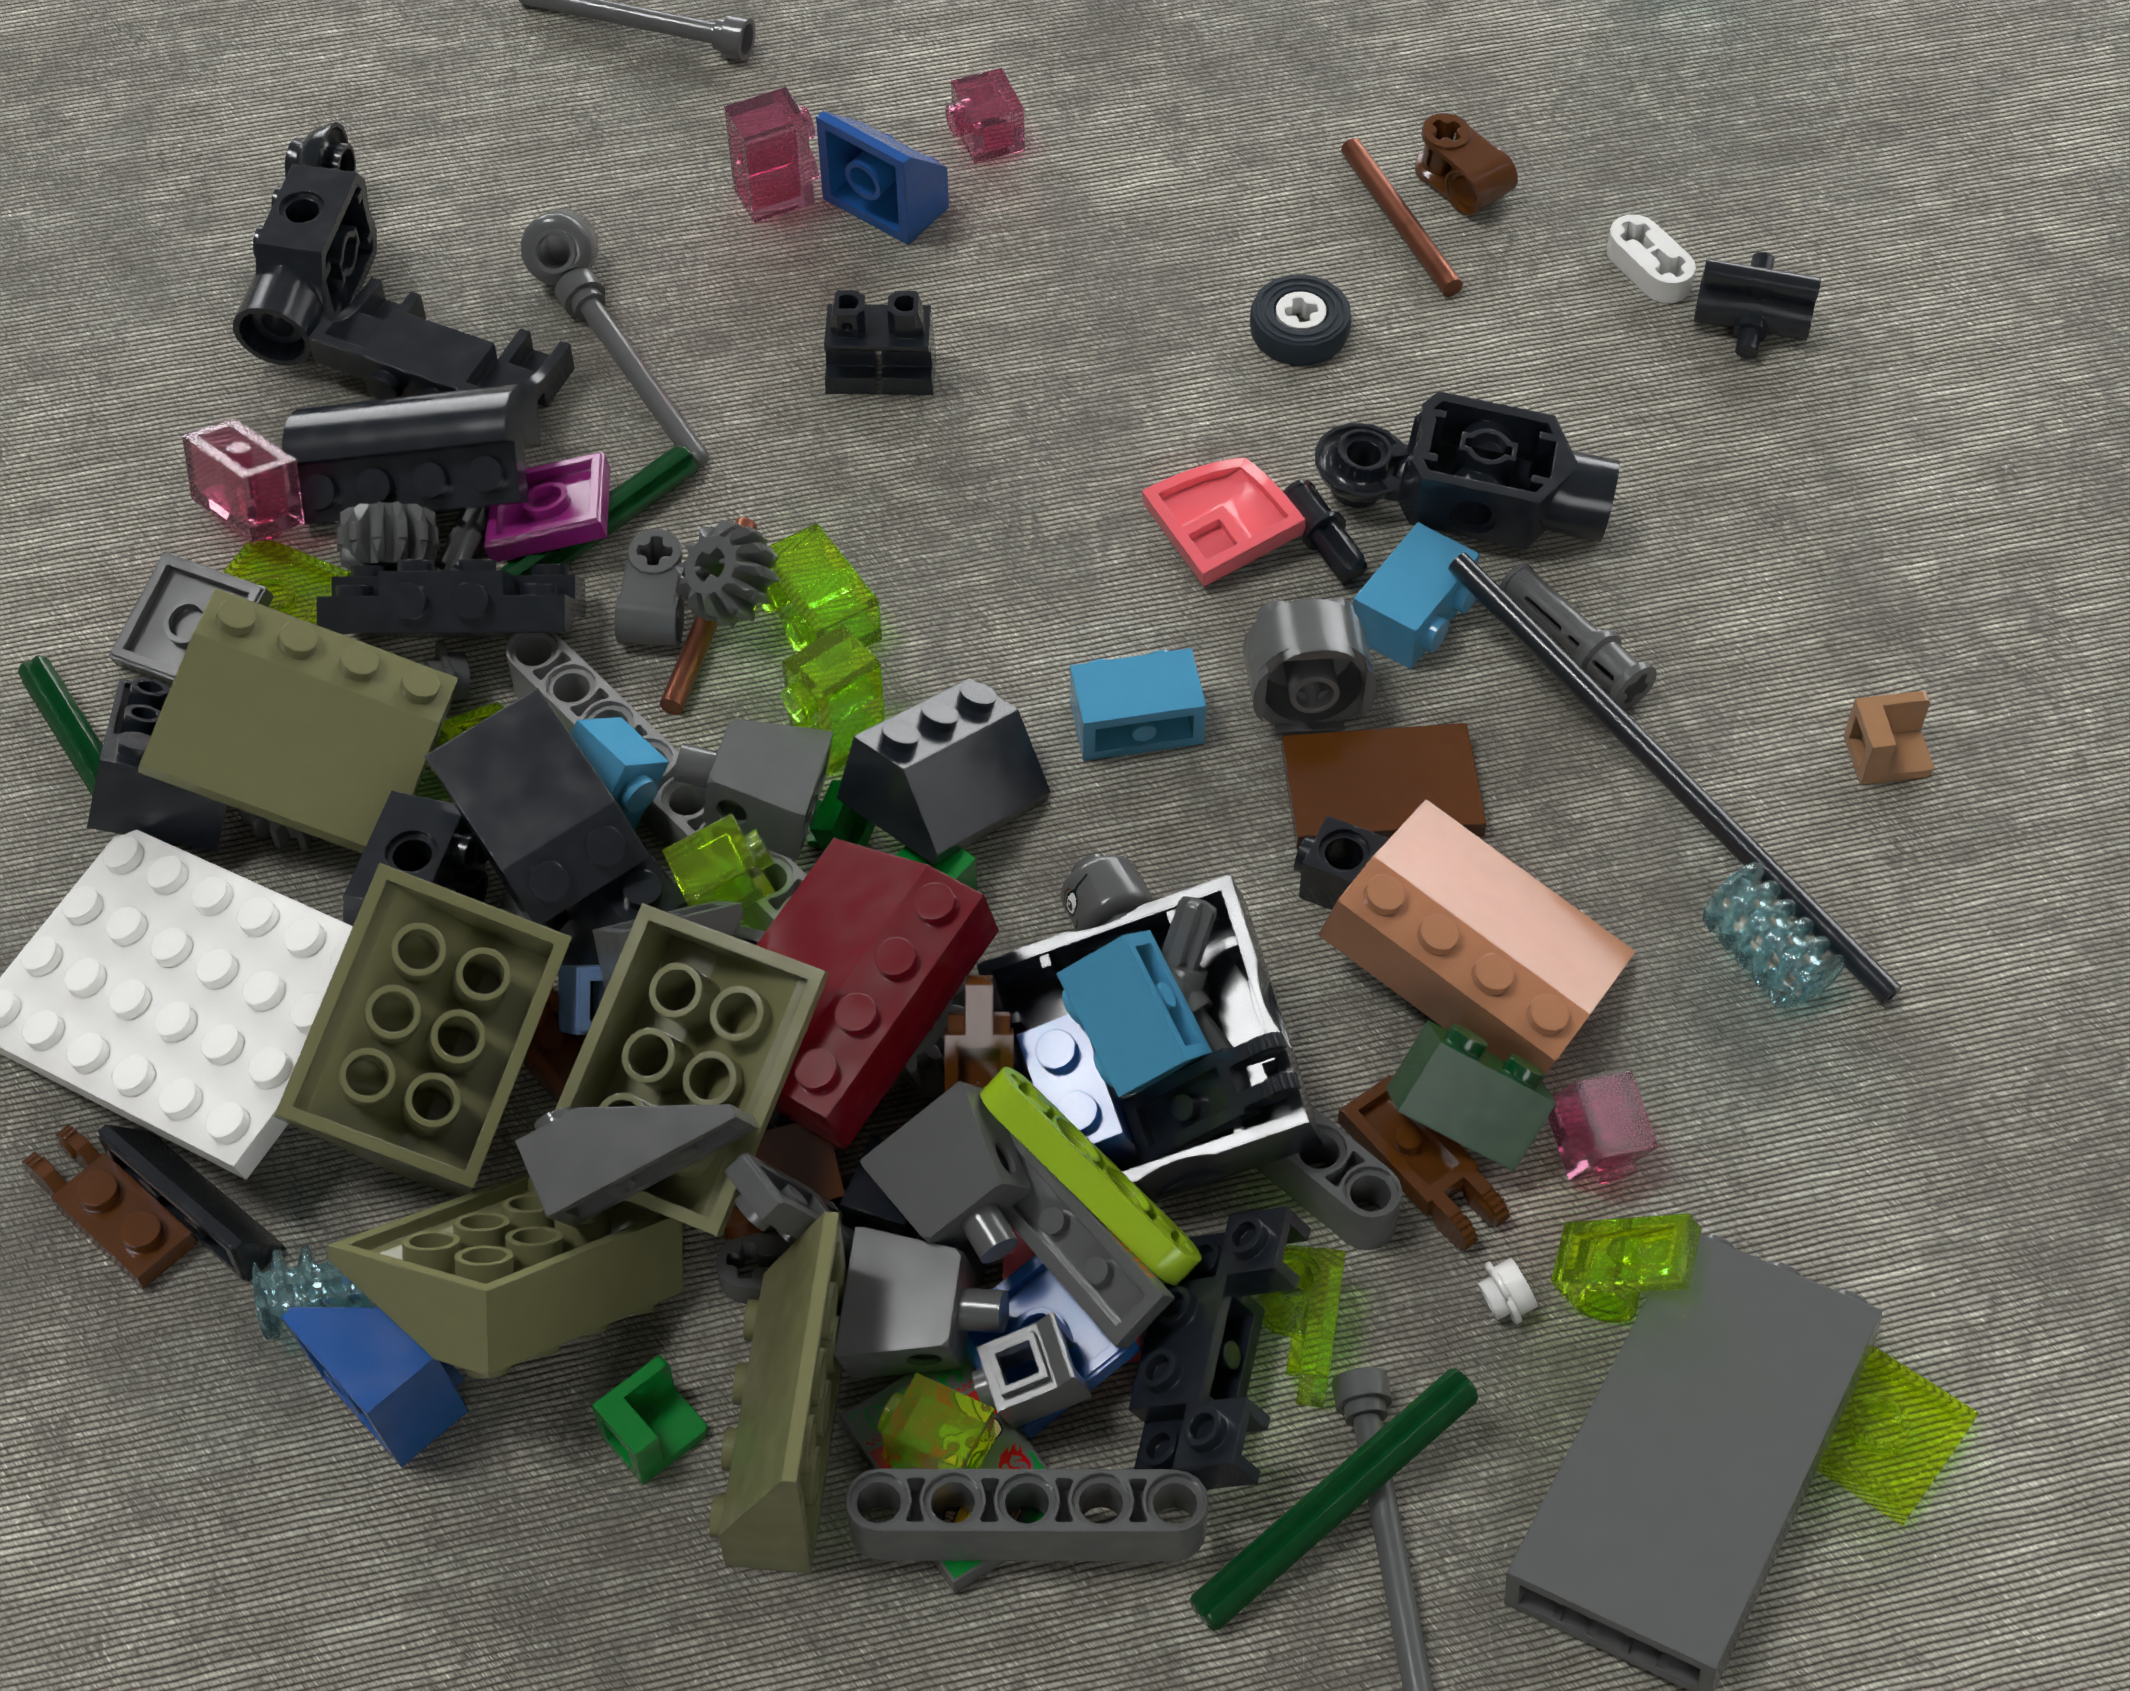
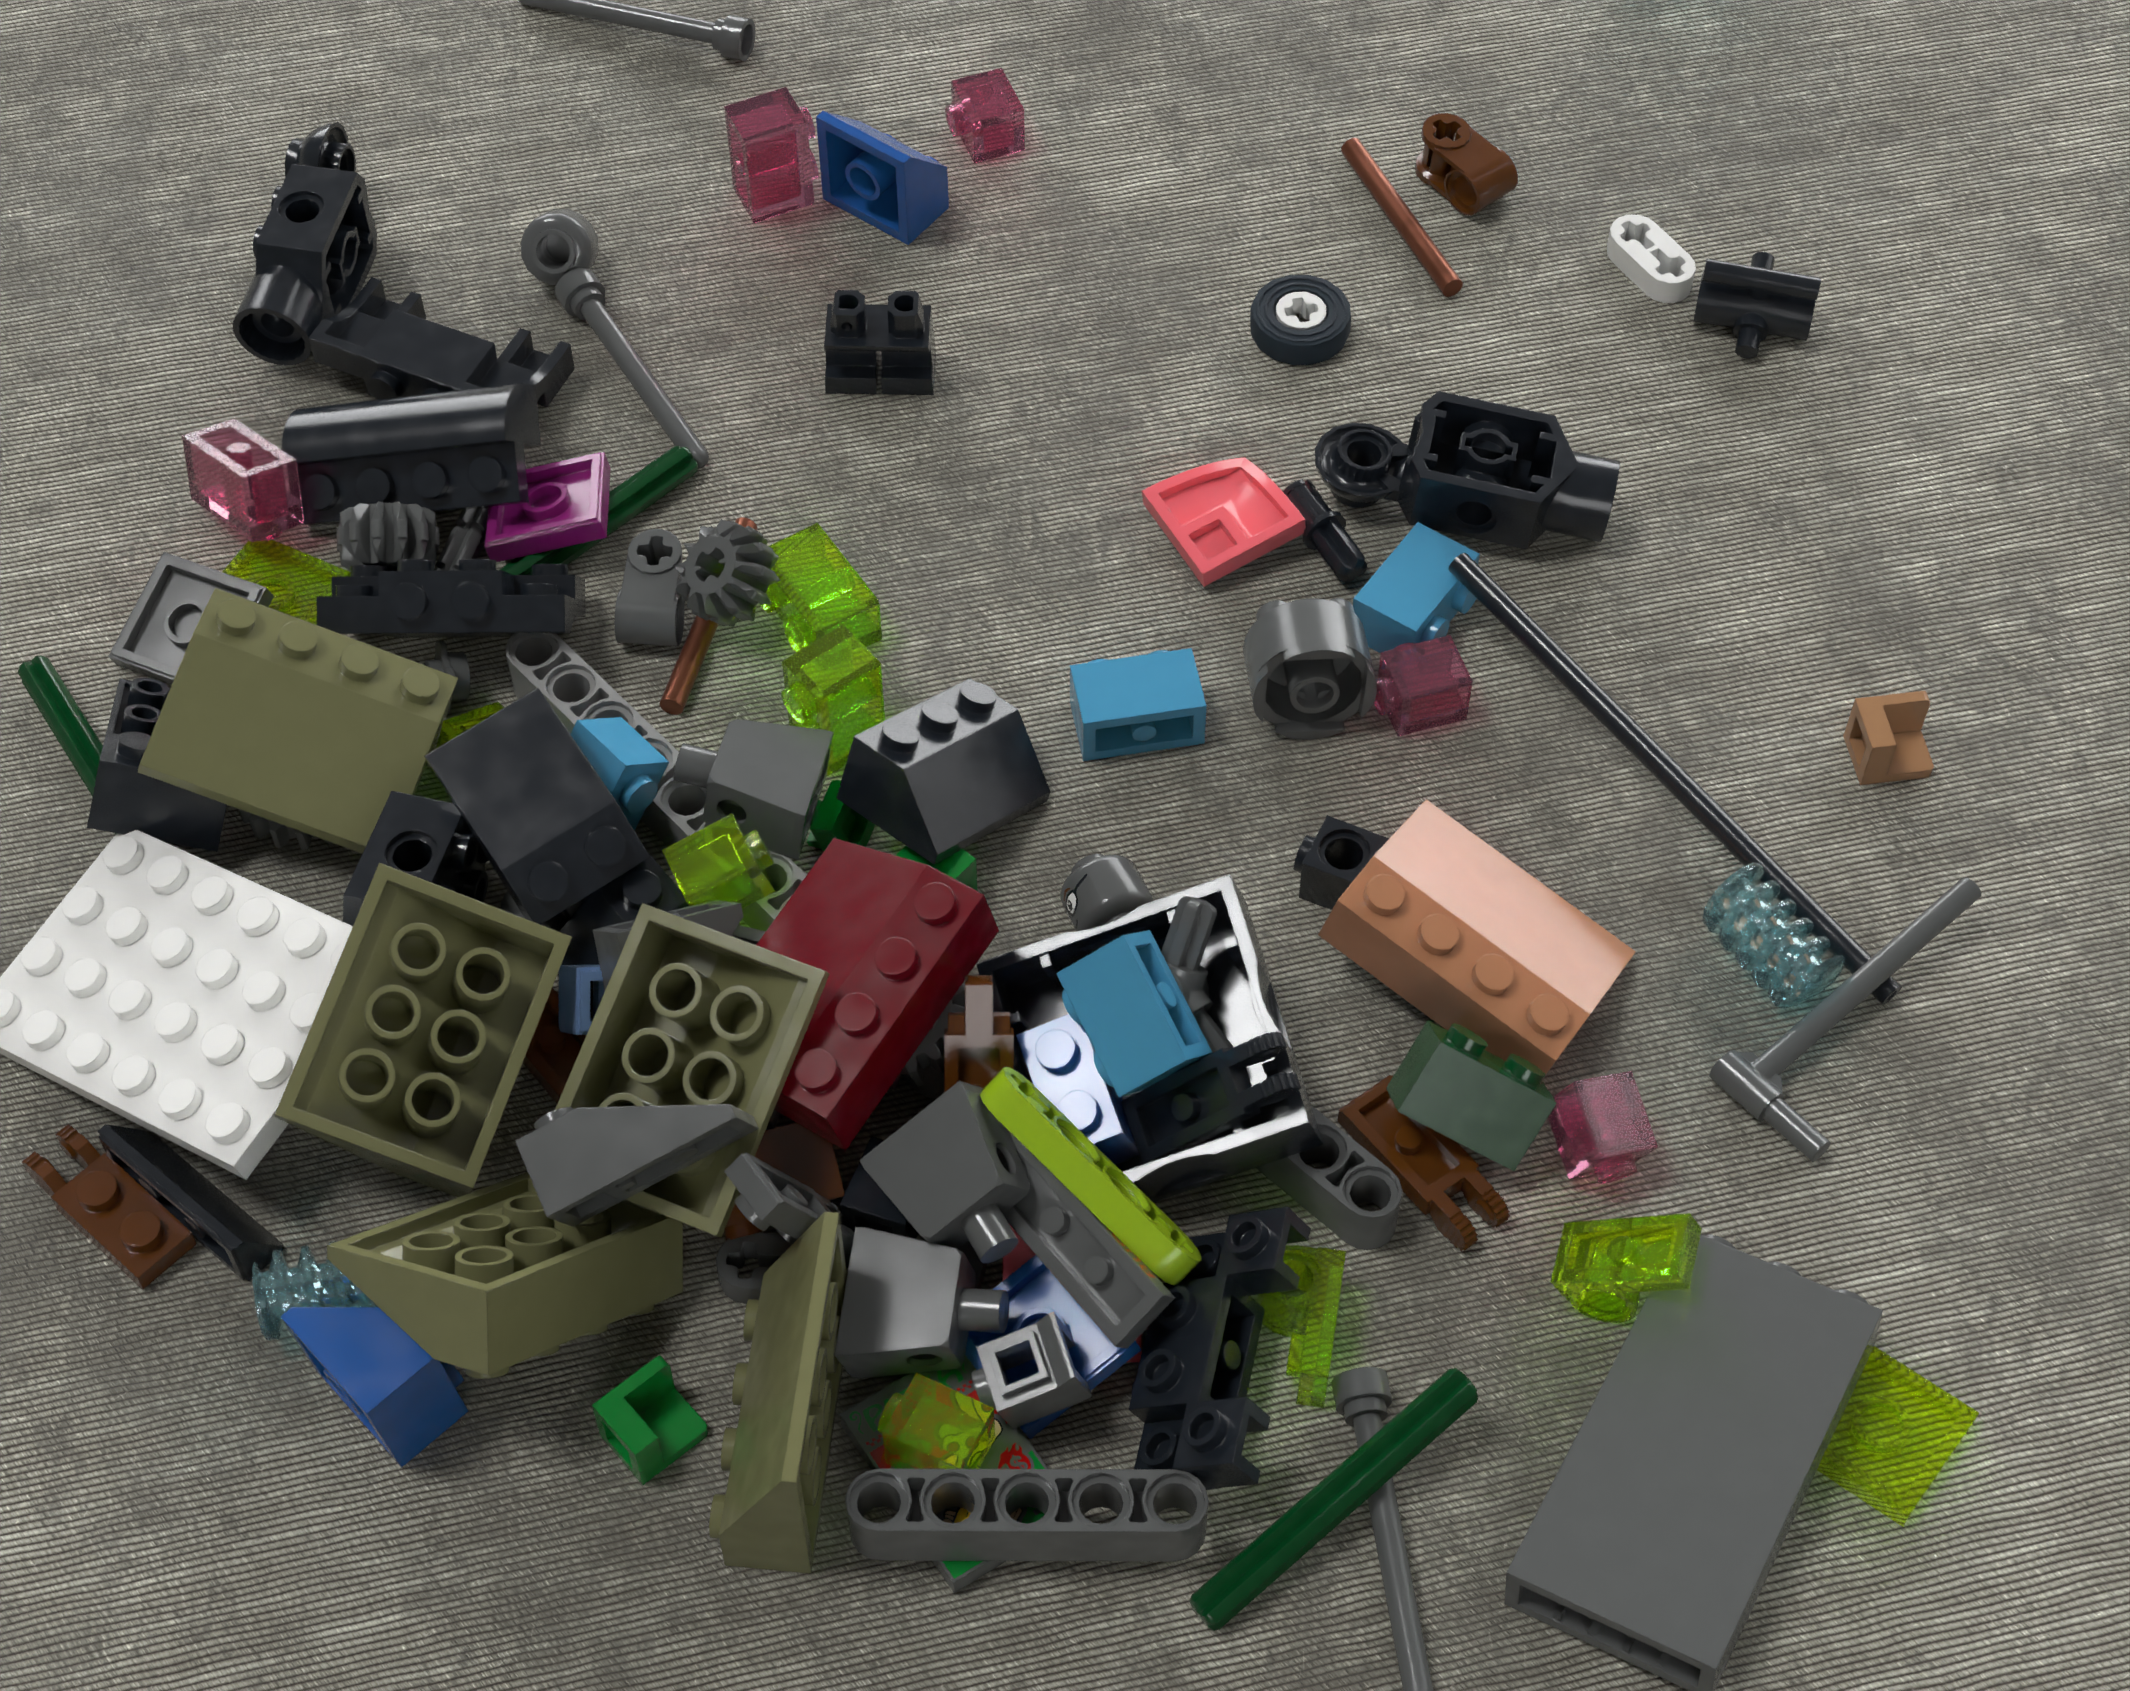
(1381, 777): reddish brown tile -> none
(1423, 685): none -> clear pink brick
(1507, 1291): white plate -> none
(1593, 649): dark grey pin -> none
(1756, 1080): none -> dark grey bar

